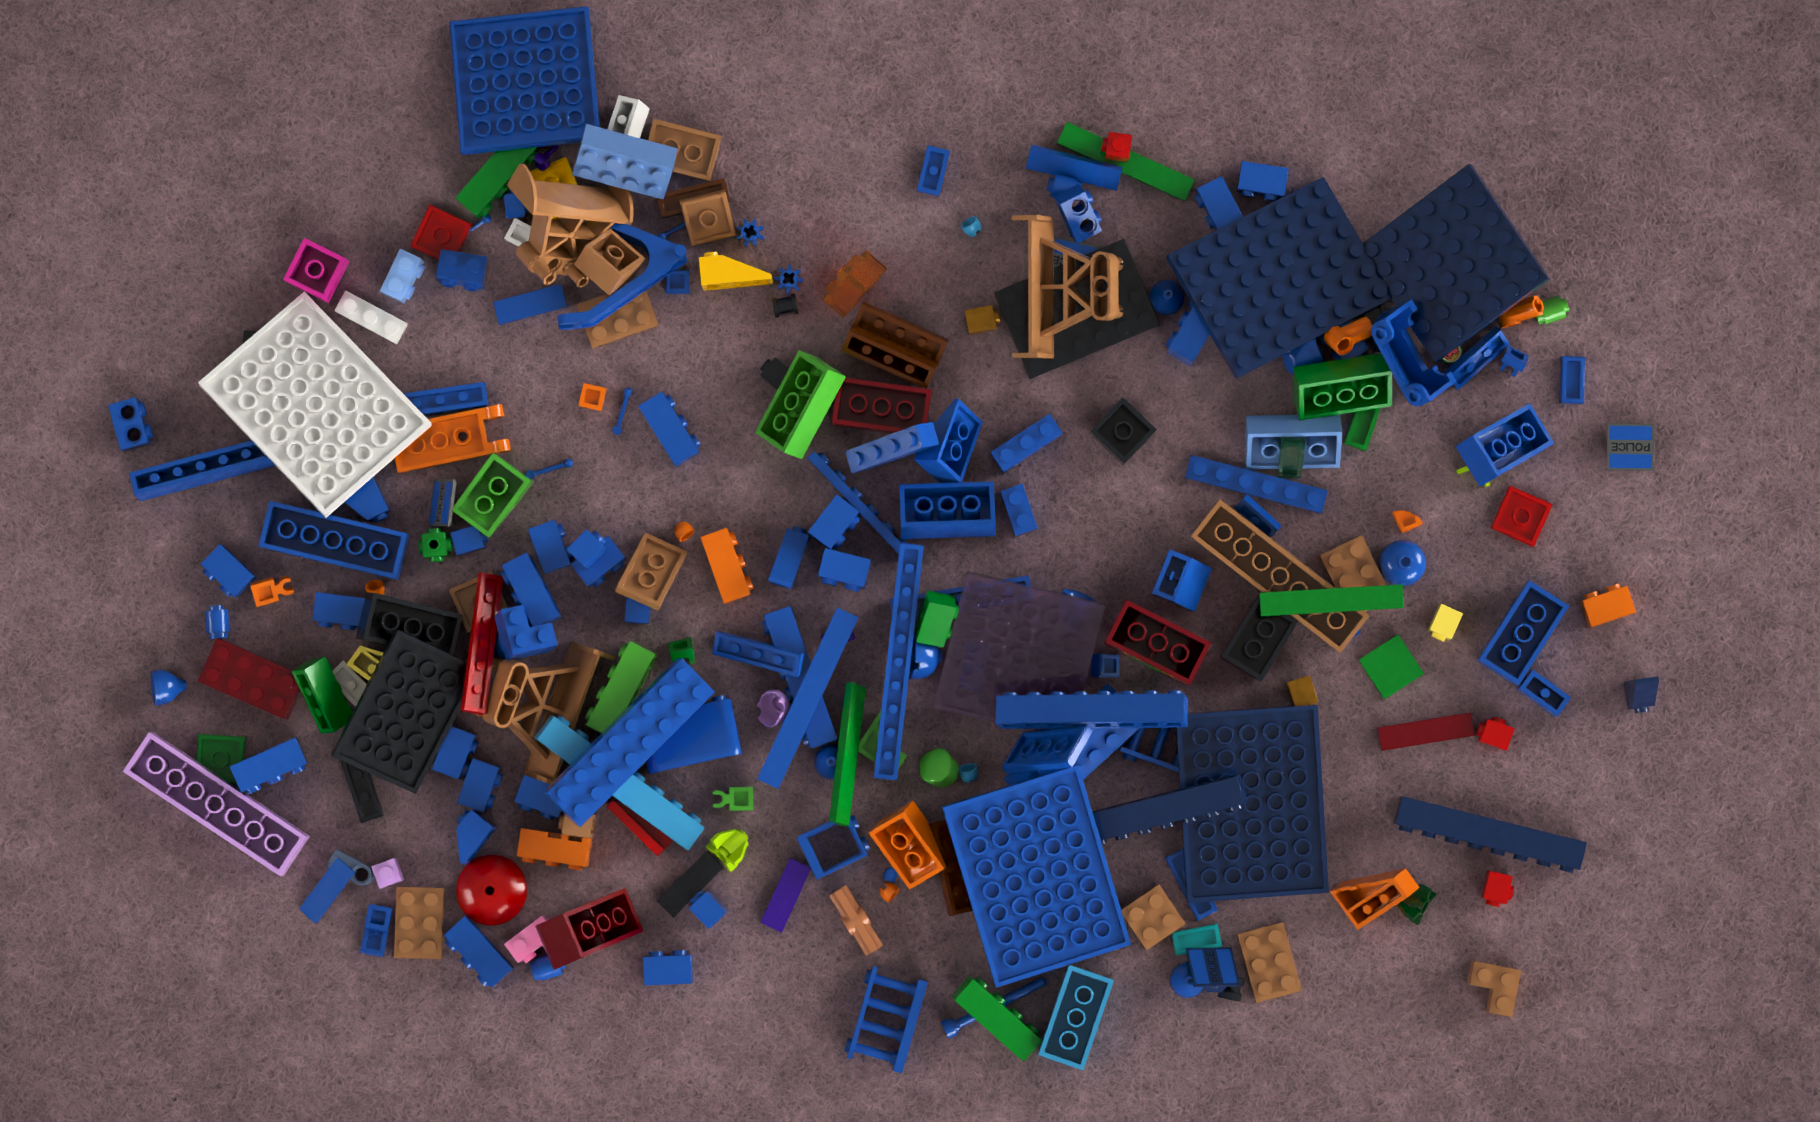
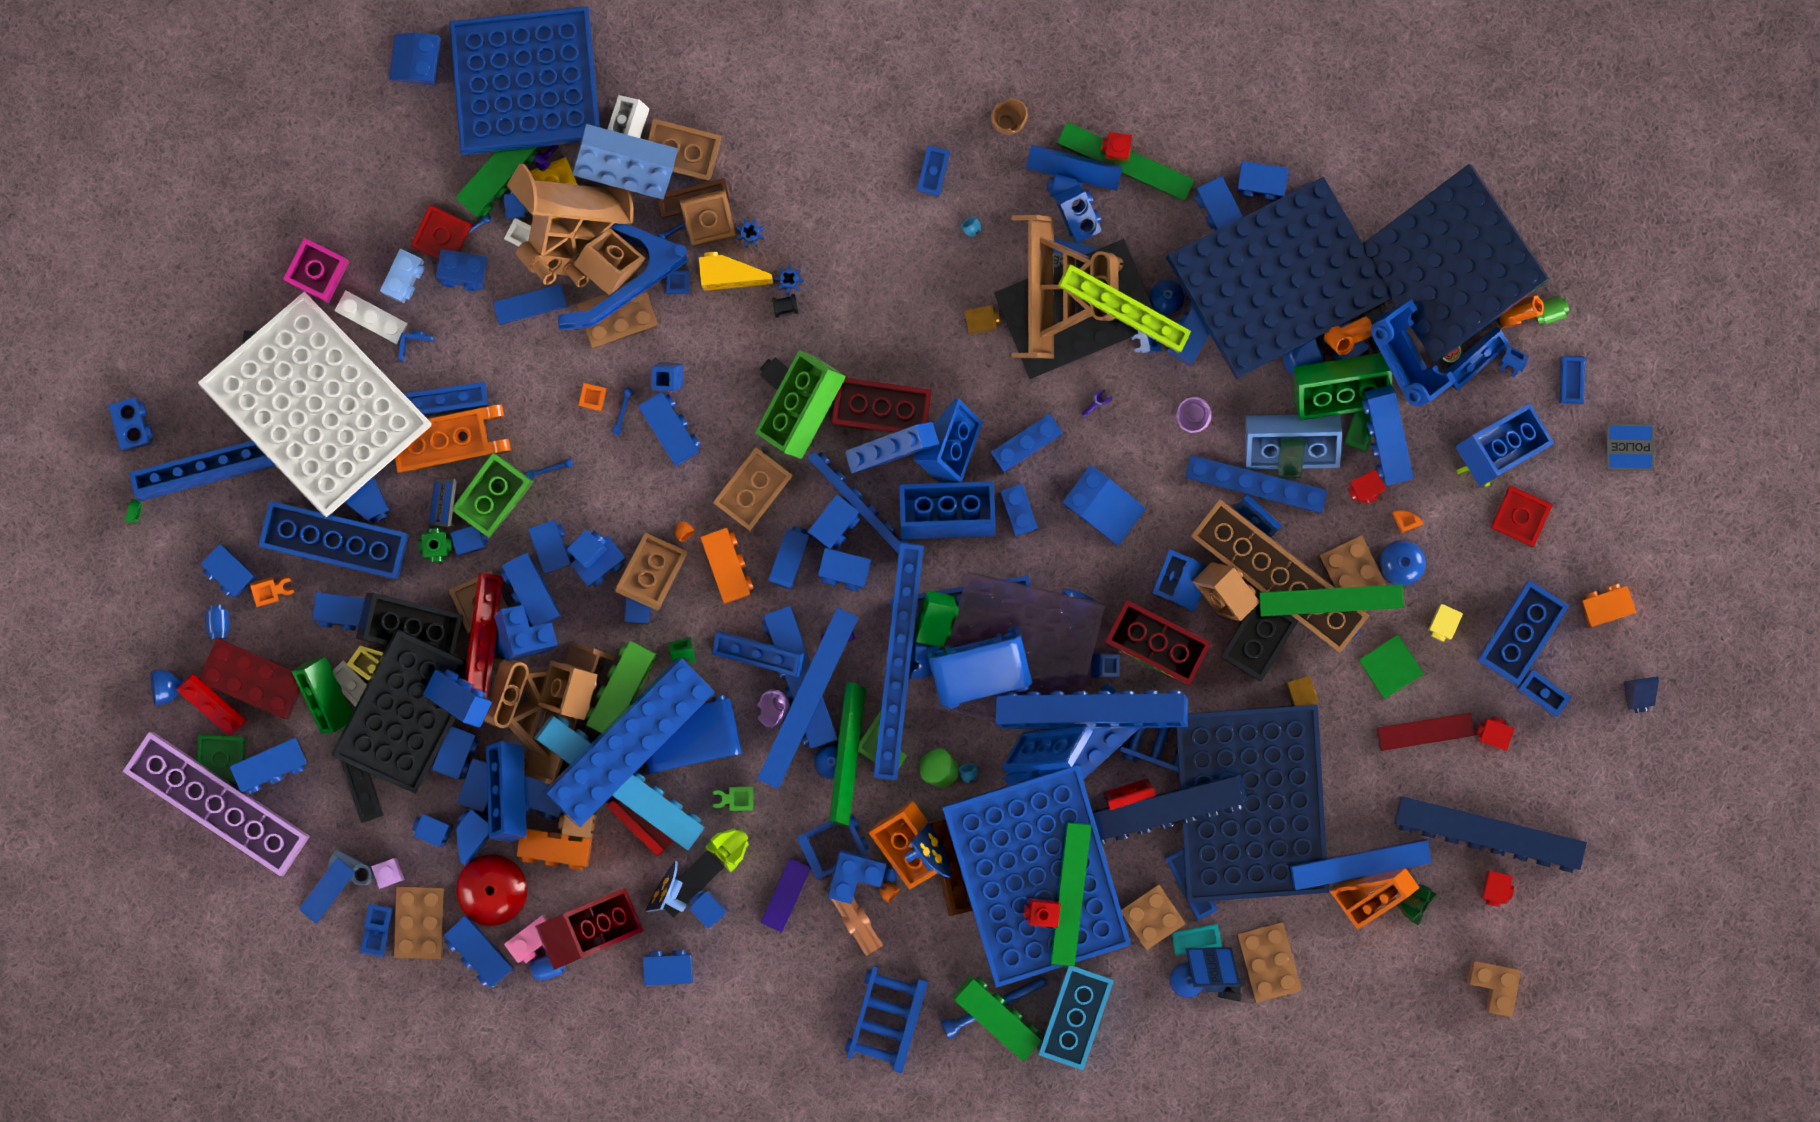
(133, 511): none -> green tile
(211, 704): none -> red plate
(375, 586): orange hinge -> none
(415, 58): none -> blue slope
(415, 335): none -> blue bracket
(432, 830): none -> blue brick
(458, 697): none -> blue brick
(506, 791): none -> blue brick
(567, 690): none -> medium nougat brick
(667, 376): none -> blue brick
(667, 892): none -> shield
(753, 489): none -> medium nougat plate
(852, 868): none -> blue brick
(853, 282): clear orange brick -> none
(895, 345): reddish brown brick -> none
(930, 851): none -> dark blue shield
(980, 669): none -> blue windscreen
(1009, 116): none -> medium nougat hair
(1042, 912): none -> red brick
(1071, 893): none -> green tile
(1097, 401): none -> dark purple hand
(1103, 505): none -> blue slope
(1123, 431): black brick -> none
(1124, 308): none -> lime plate
(1129, 794): none -> red tile
(1148, 344): none -> tile
(1193, 414): none -> lavender hair
(1226, 591): none -> medium nougat brick
(1360, 864): none -> blue tile
(1366, 488): none -> red brick
(1388, 435): none -> blue brick

